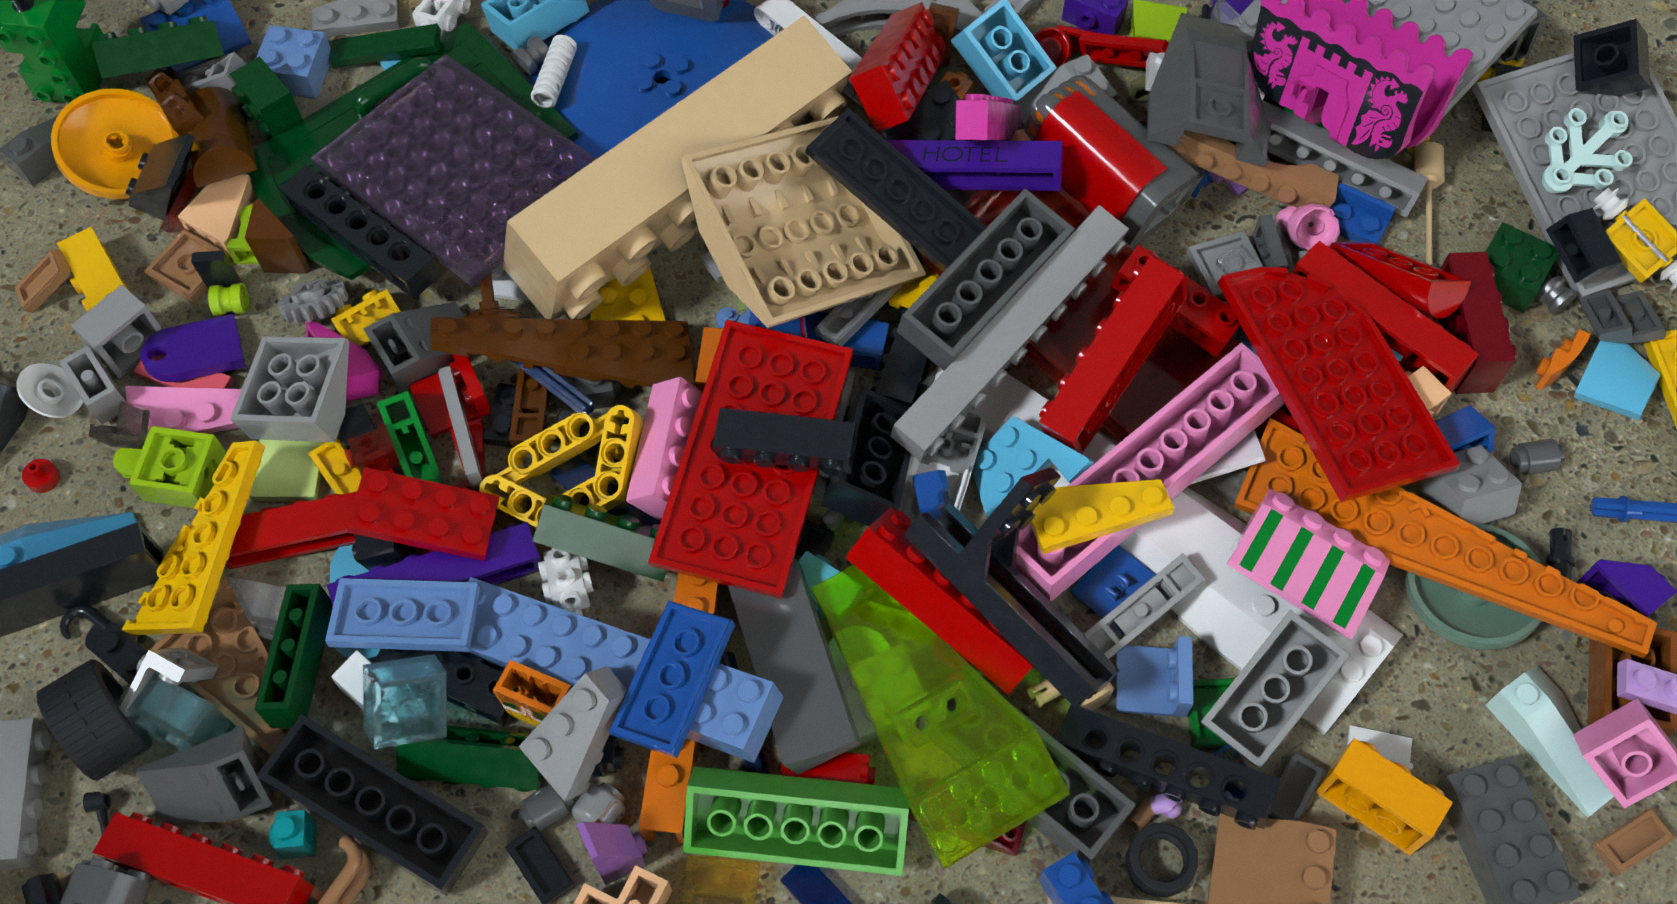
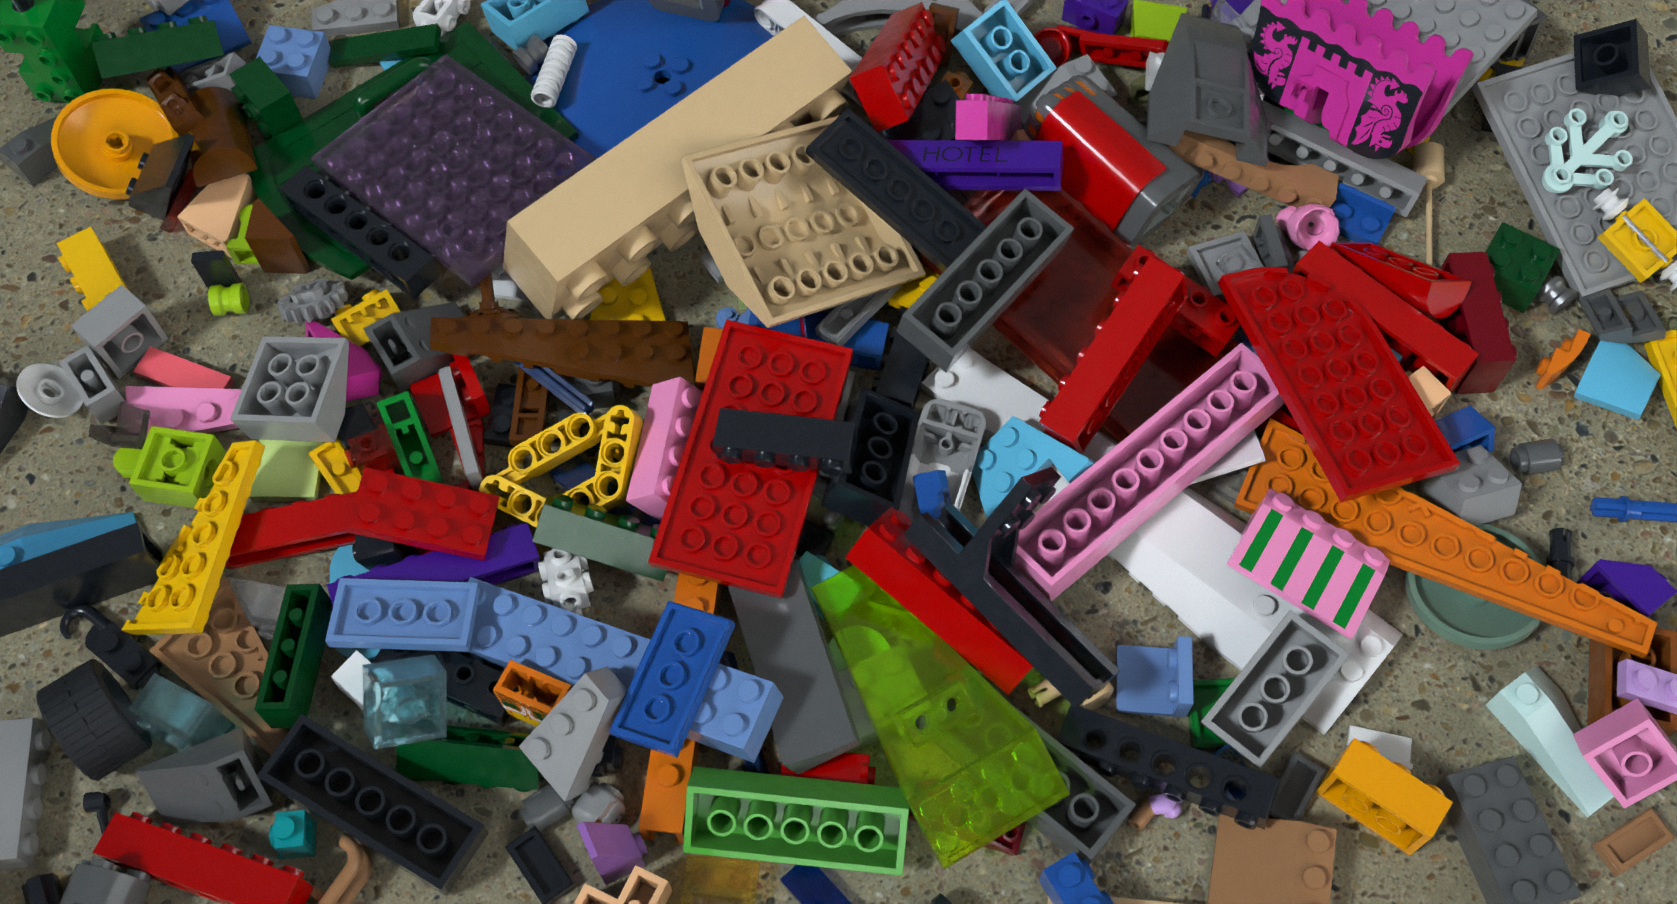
(40, 475): red tile -> none
(42, 280): medium nougat tile -> none
(172, 666): light grey bracket -> none
(174, 266): medium nougat tile -> none
(194, 350): dark purple tile -> none
(1008, 334): light grey brick -> none
(1097, 510): yellow wing -> none
(1111, 582): blue piece -> none
(1145, 606): light grey hinge -> none
(1181, 841): black tyre -> none
(1583, 245): black brick -> none

